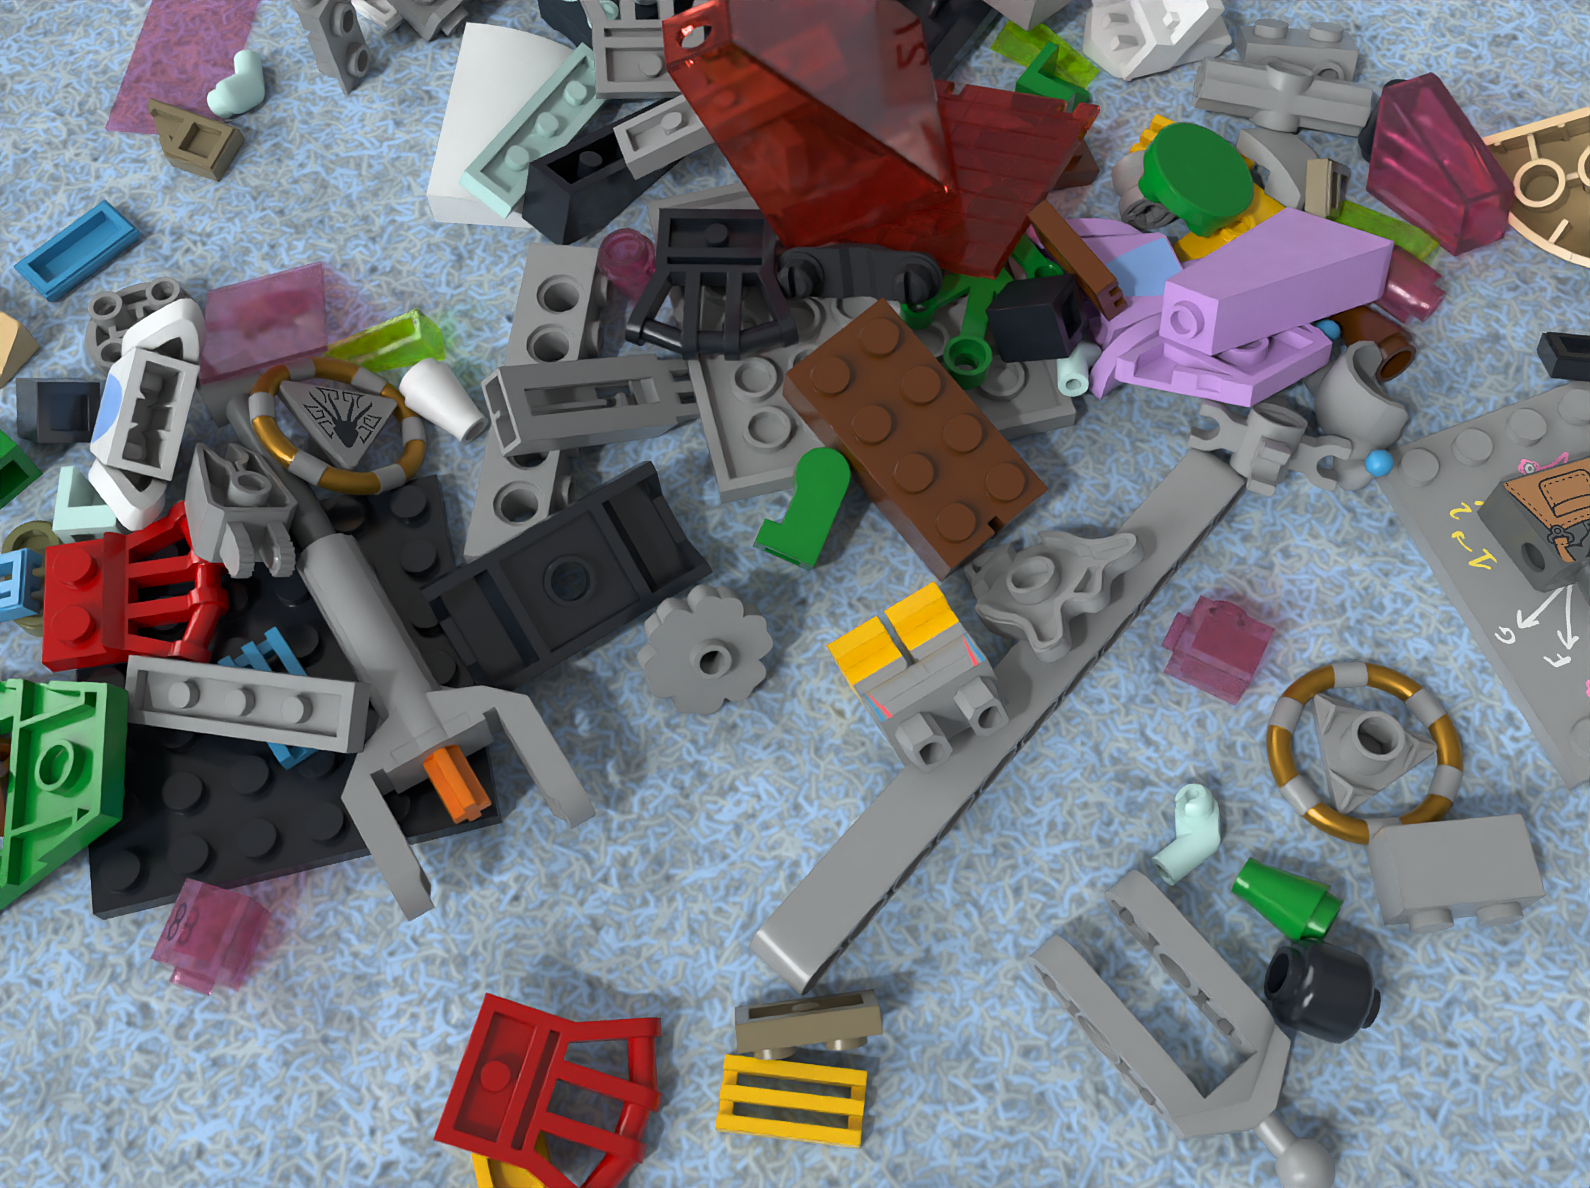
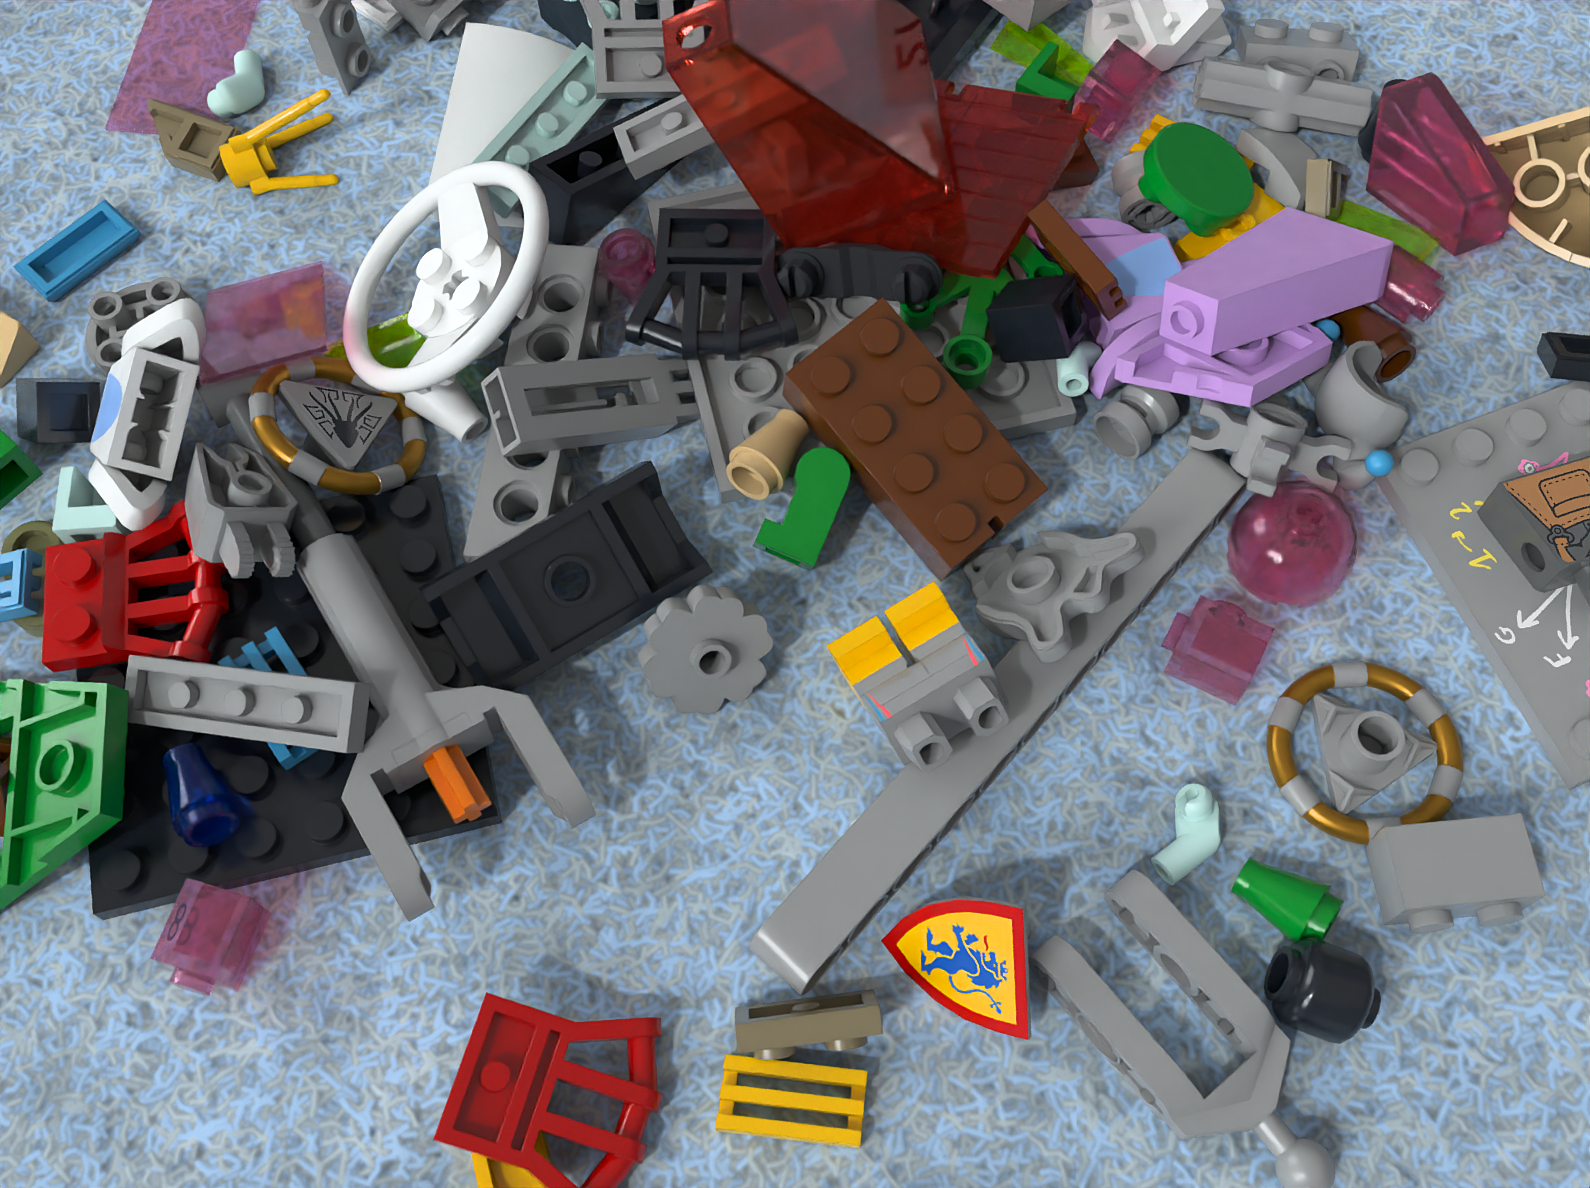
(199, 799): none -> clear blue cone
(250, 155): none -> yellow plant
(465, 288): none -> white piece
(765, 458): none -> tan cone
(970, 959): none -> shield
(1118, 87): none -> clear pink brick
(1133, 420): none -> light grey wheel
(1293, 544): none -> clear pink cylinder

